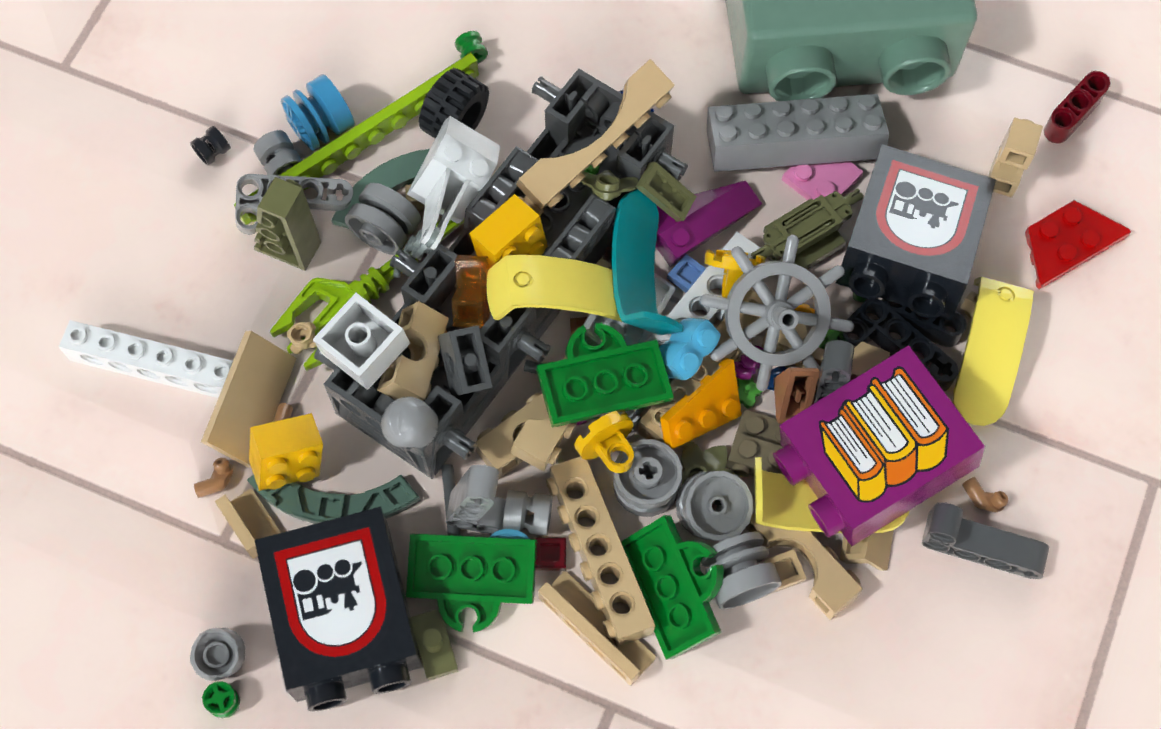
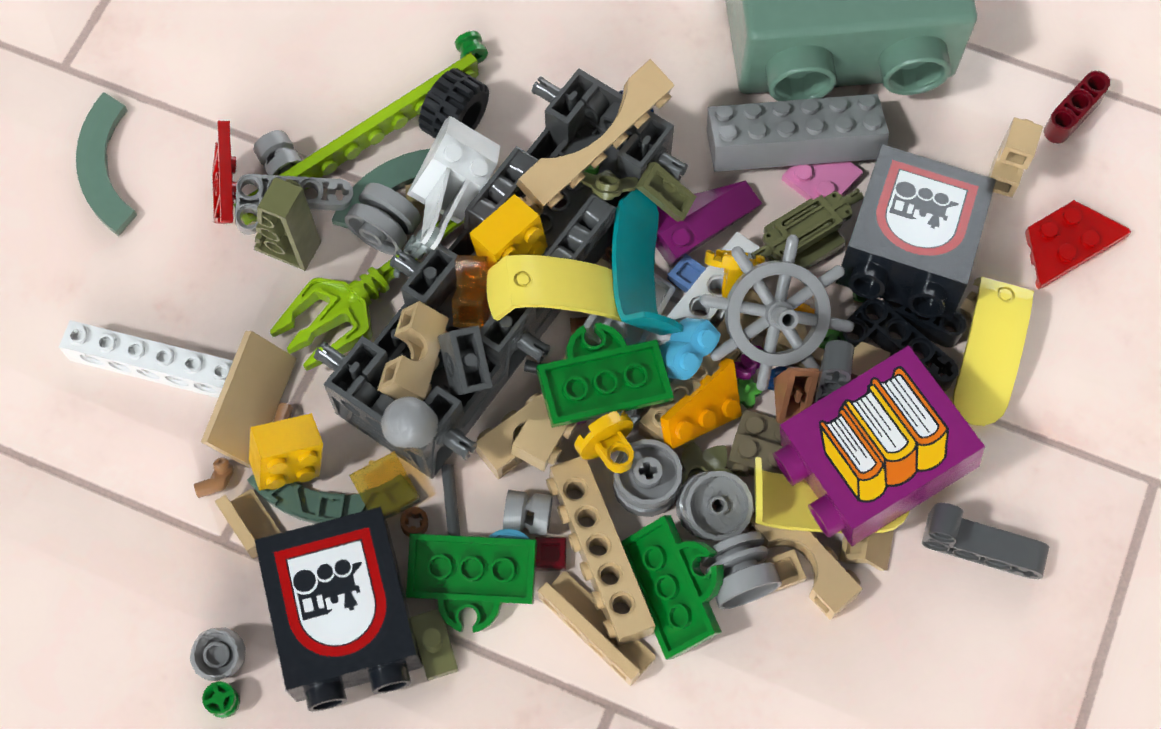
(92, 164): none -> sand green tile
(210, 145): black wheel -> none
(222, 176): none -> red wing
(299, 331): tan plate -> none
(314, 114): dark azure wheel -> none
(361, 341): white brick -> none
(384, 484): none -> clear yellow piece
(415, 512): none -> dark orange bush
(474, 501): light grey beam -> none
(984, 500): medium nougat arm -> none

